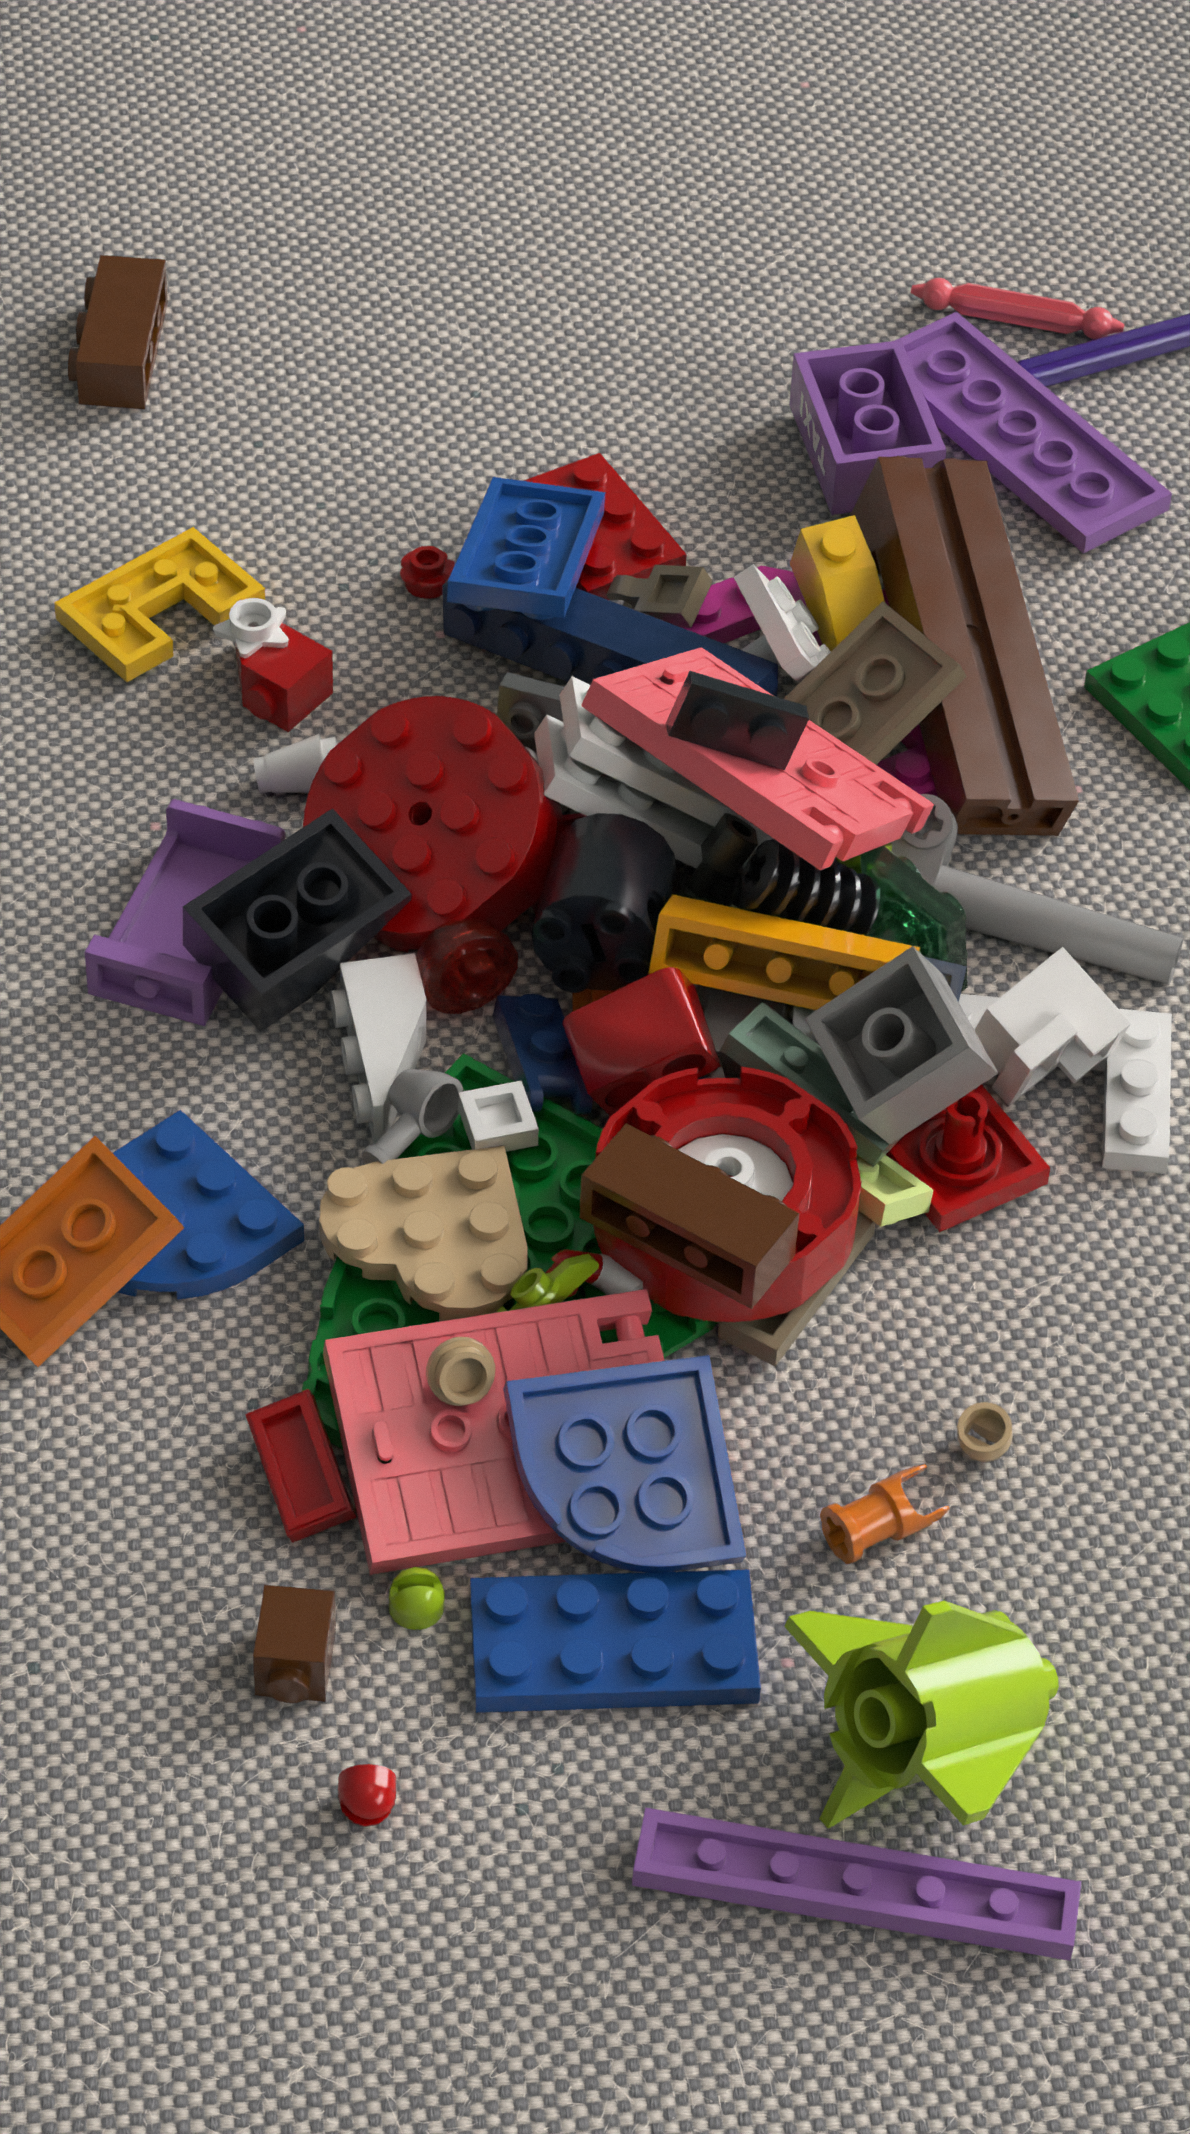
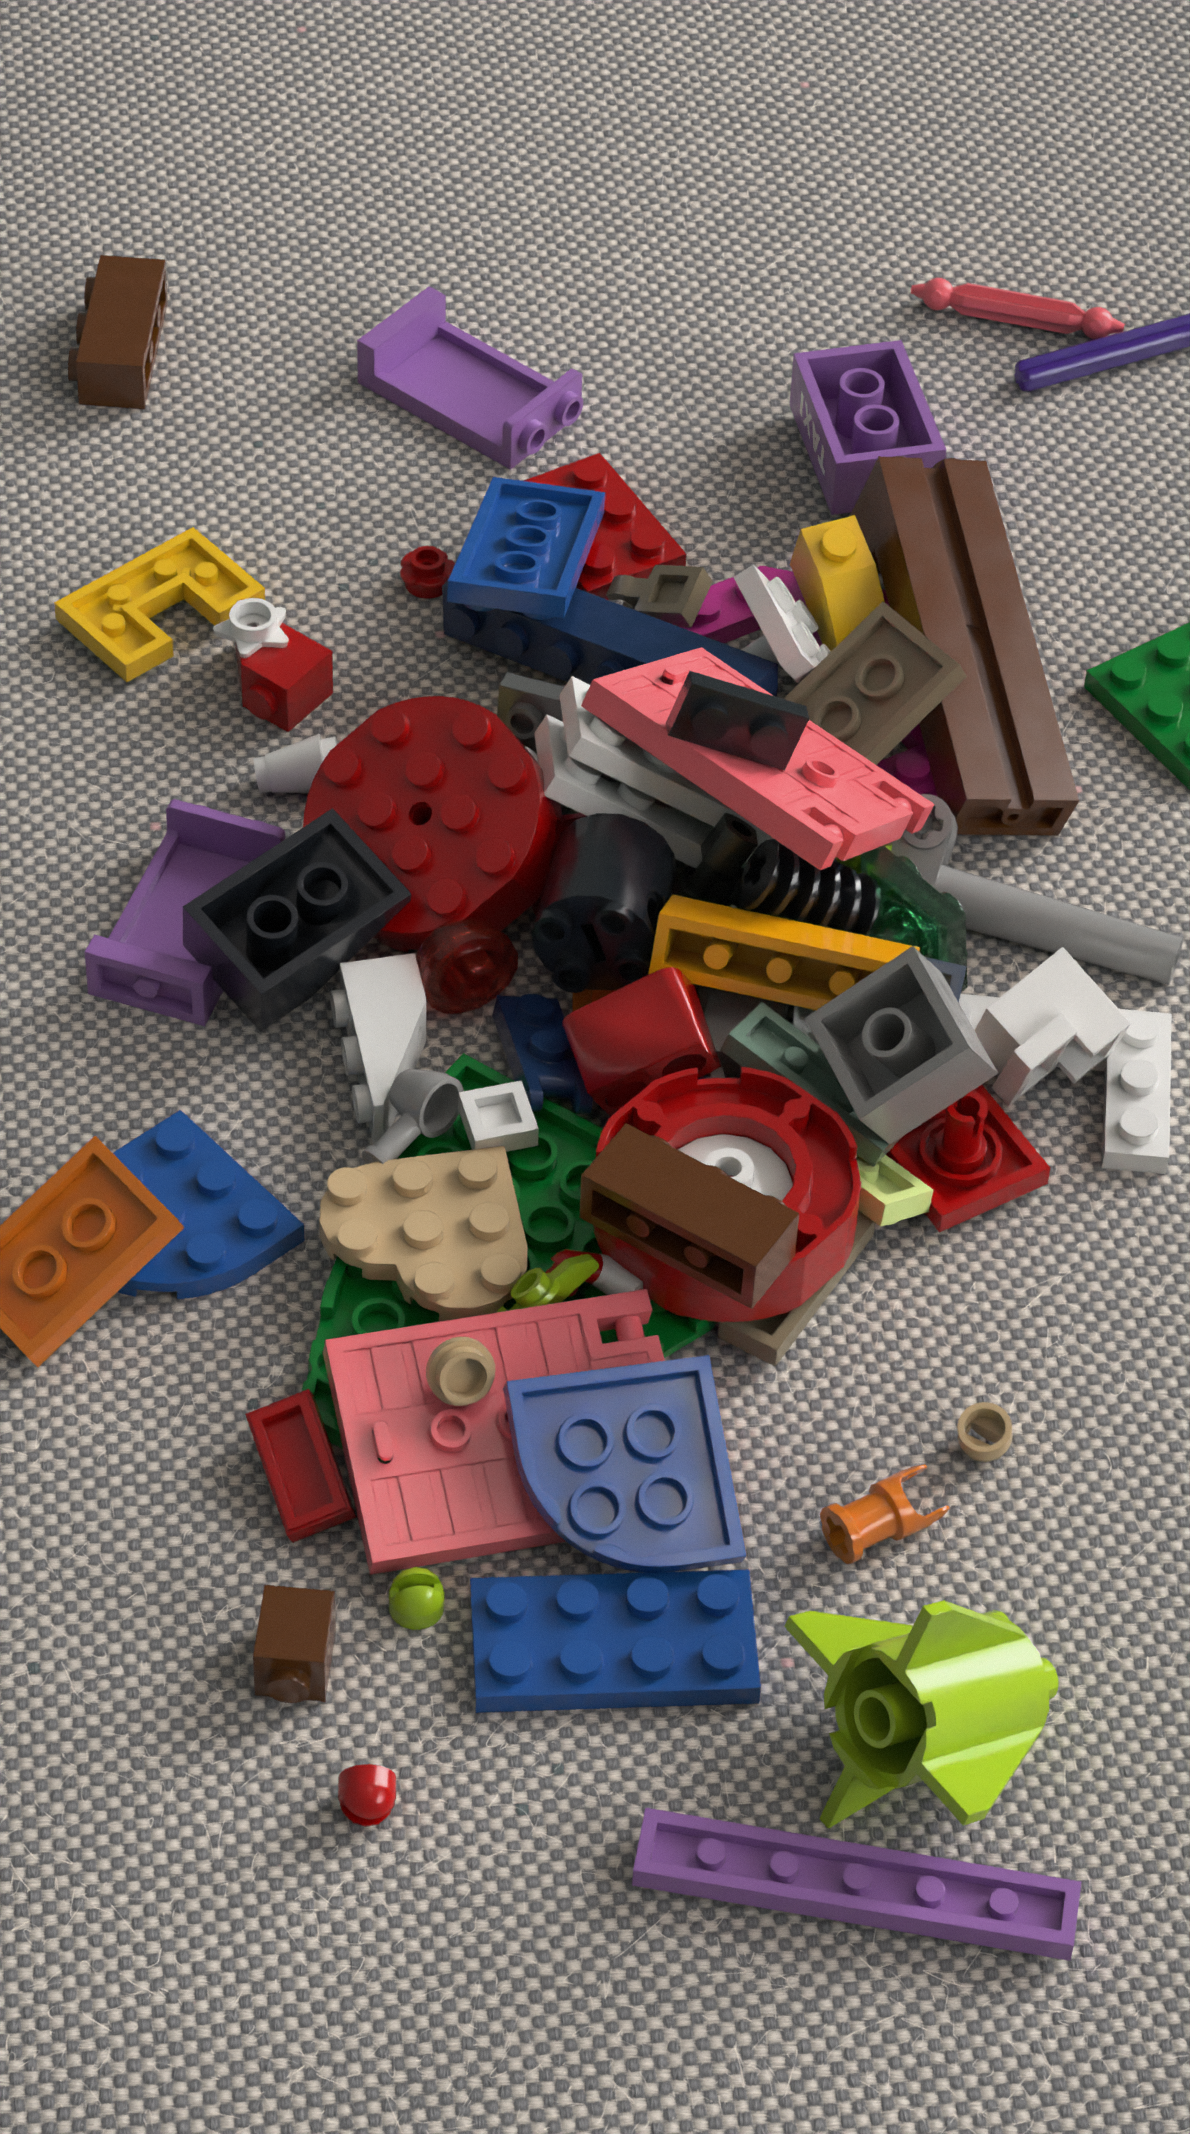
(464, 382): none -> medium lavender panel
(1030, 436): medium lavender plate -> none

